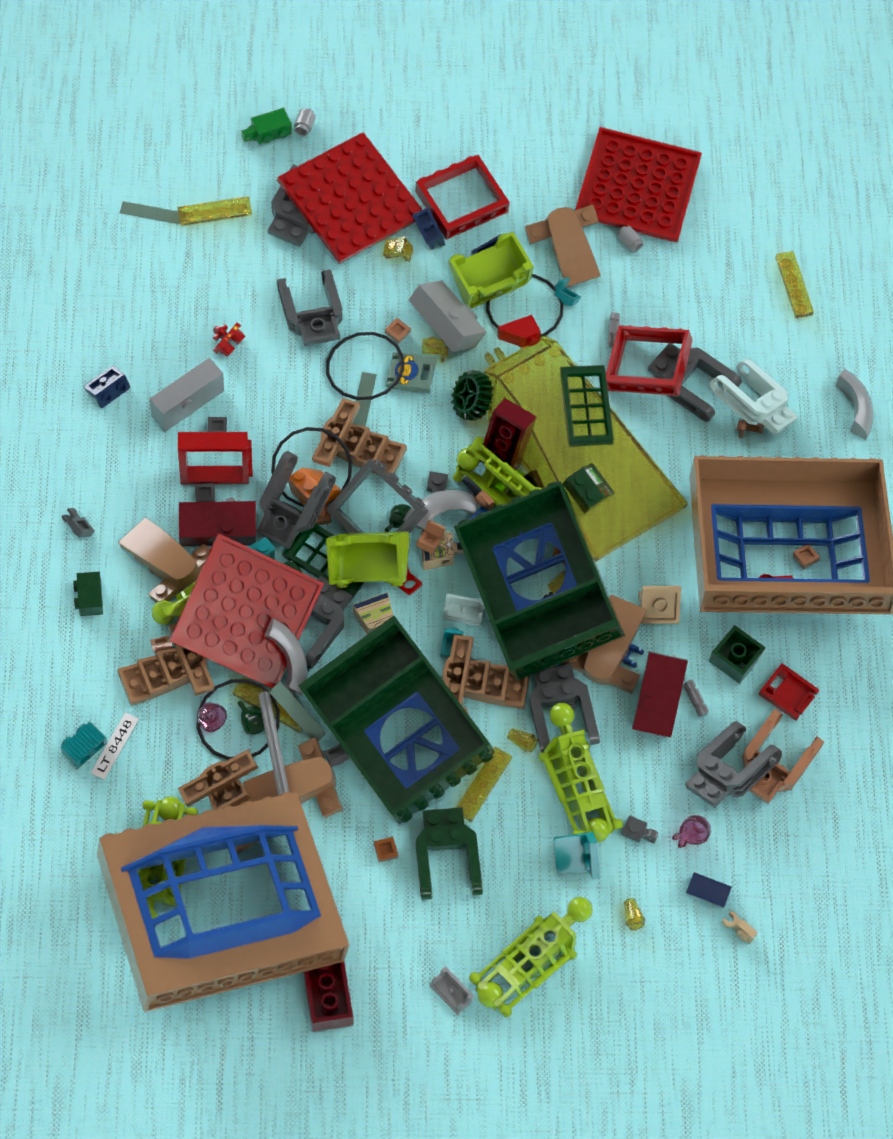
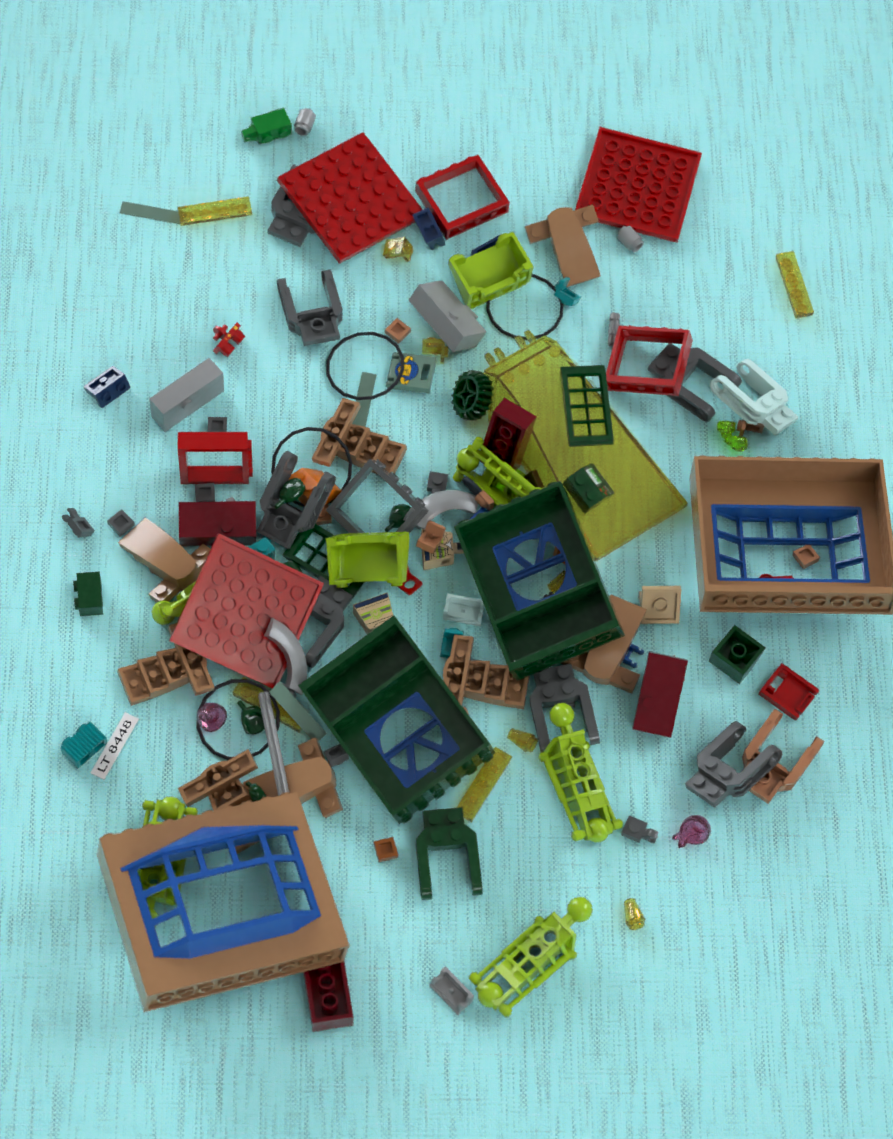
(120, 522): none -> dark grey plate
(161, 644): nougat plate -> none
(255, 791): none -> dark green piece
(290, 491): none -> dark green piece
(520, 332): red slope -> none
(577, 854): teal bracket -> none
(696, 698): light grey axle -> none
(708, 889): dark blue hinge -> none
(736, 443): none -> clear neon green arm
(743, 929): tan plate -> none
(859, 396): light grey brick -> none

